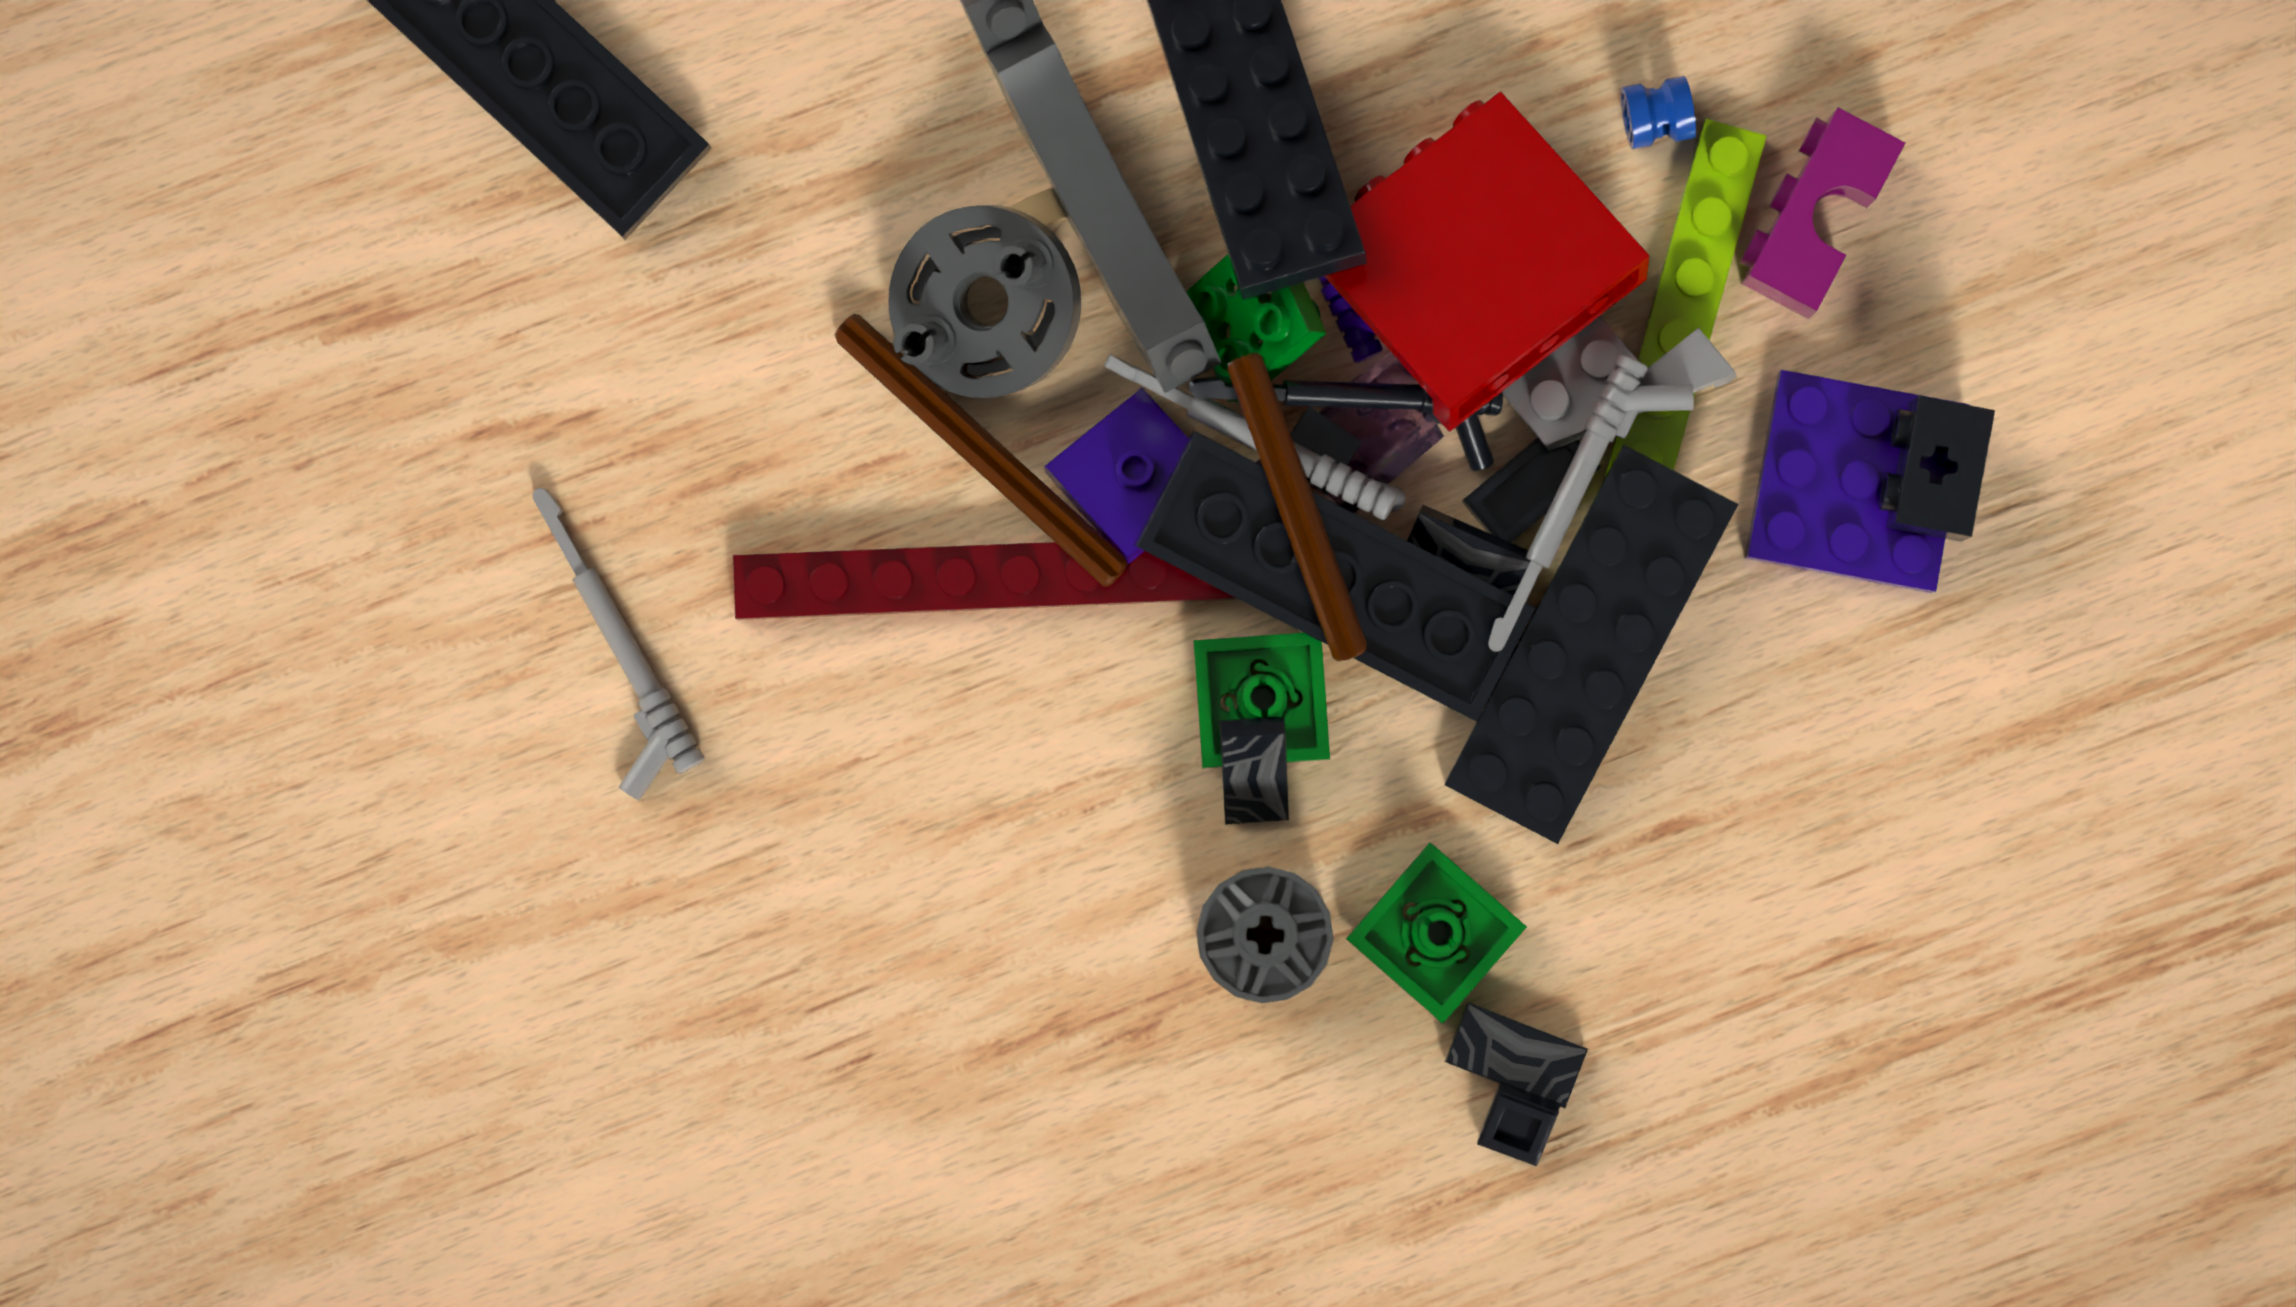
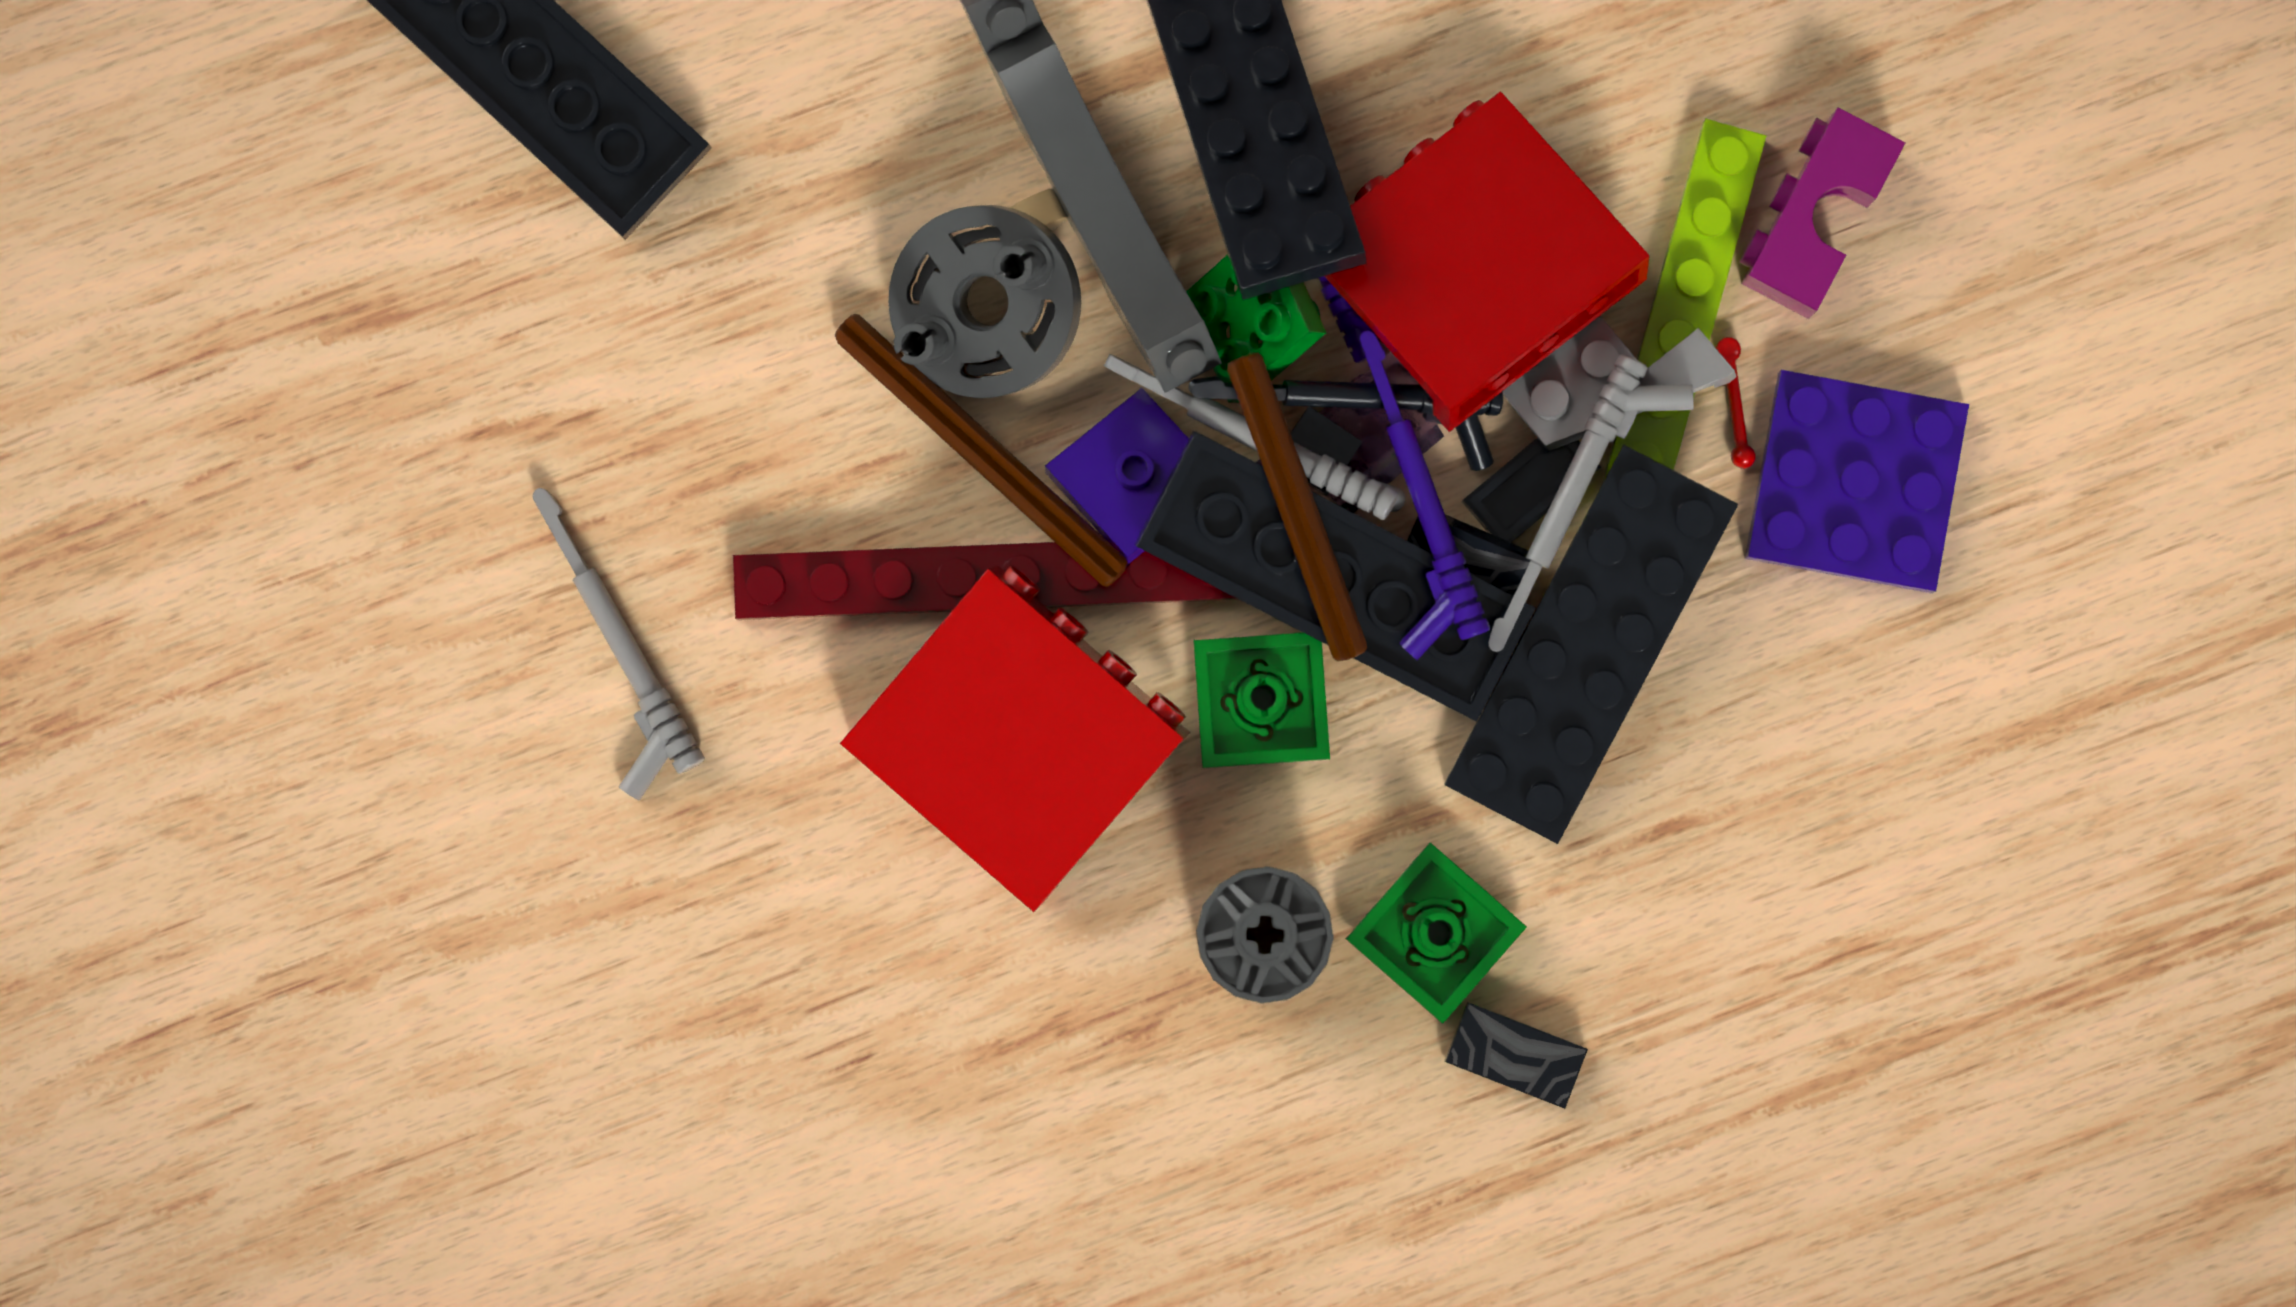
(1016, 735): none -> red panel
(1254, 770): black tile -> none
(1449, 579): none -> dark purple piece
(1518, 1123): black tile -> none
(1658, 112): blue wheel -> none
(1742, 455): none -> red hinge
(1962, 440): black brick -> none

